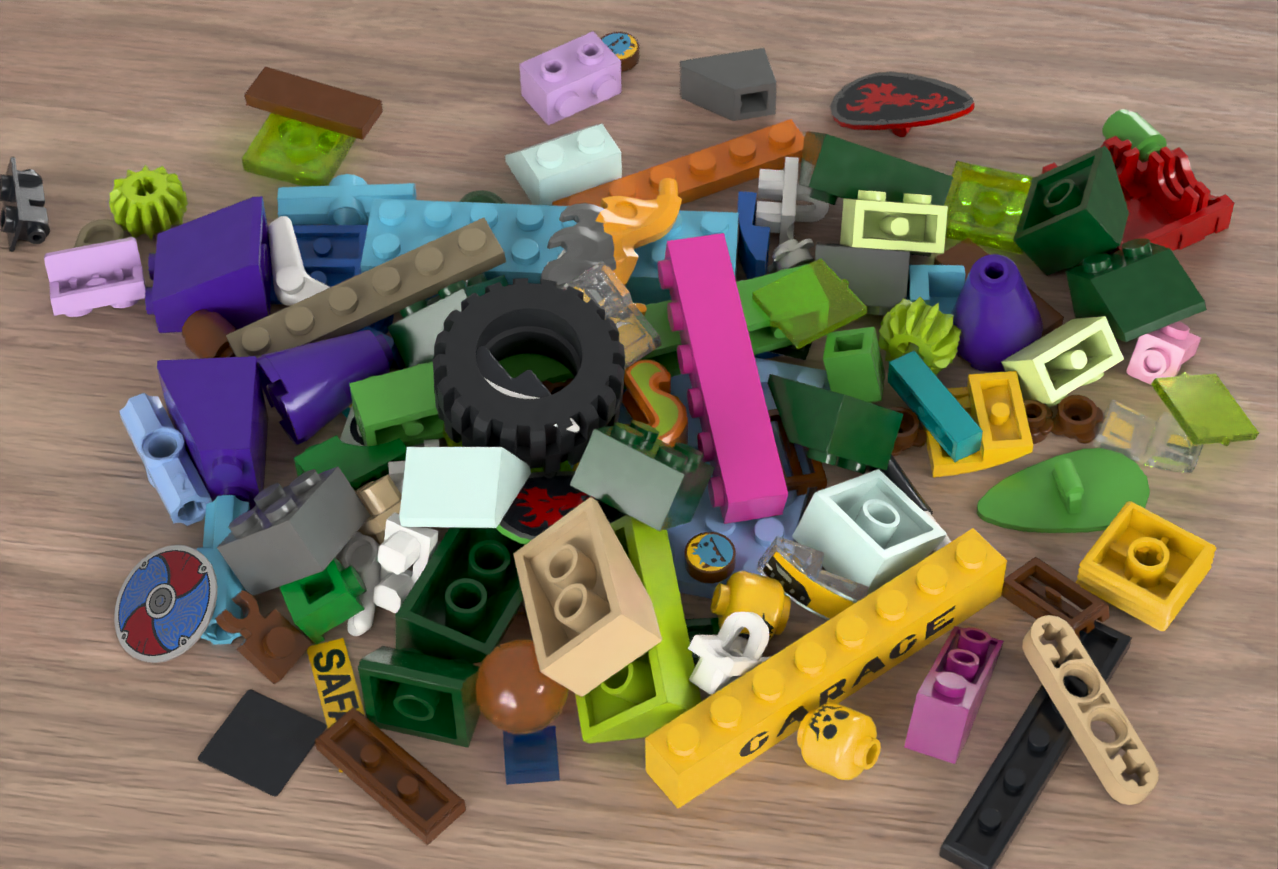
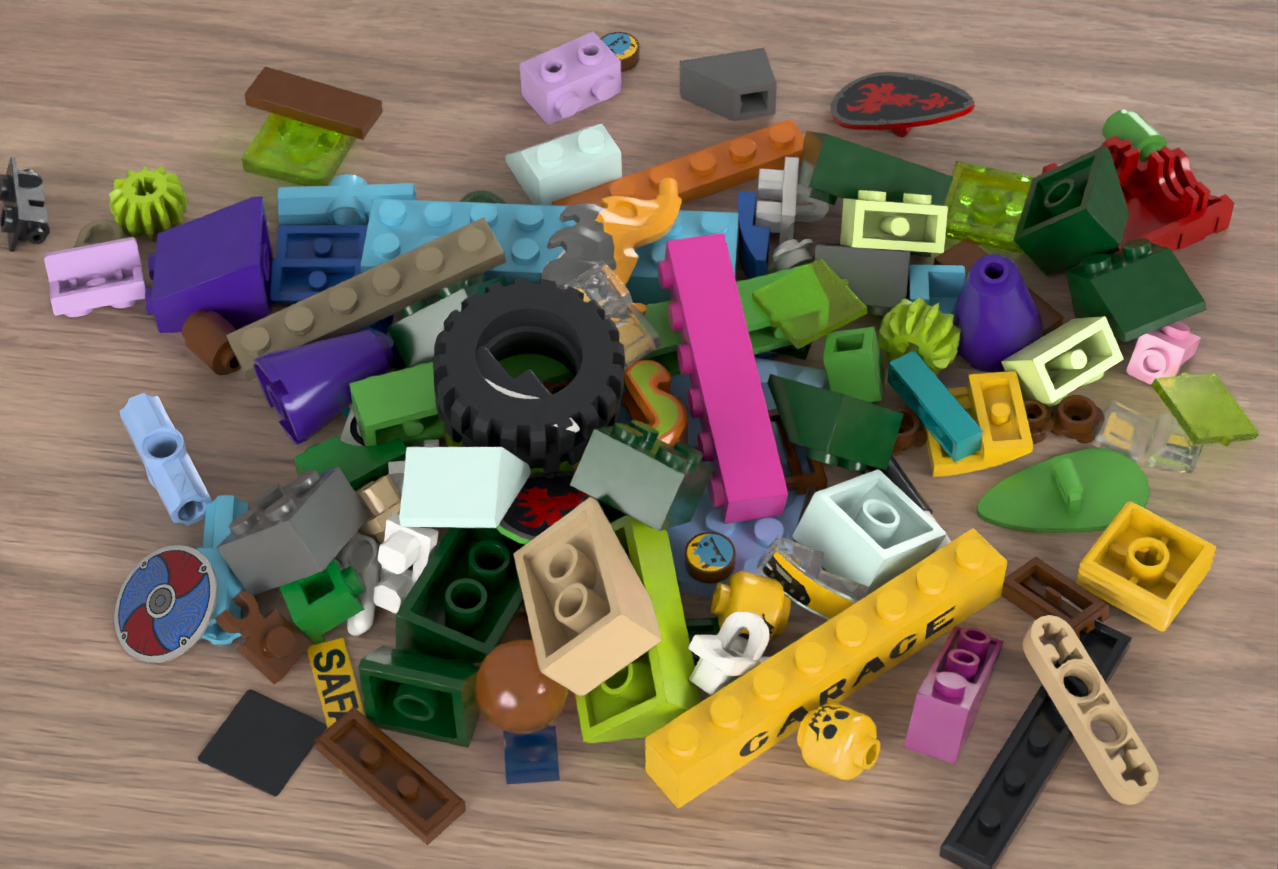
(222, 421): dark purple slope -> none
(289, 276): white piece -> none

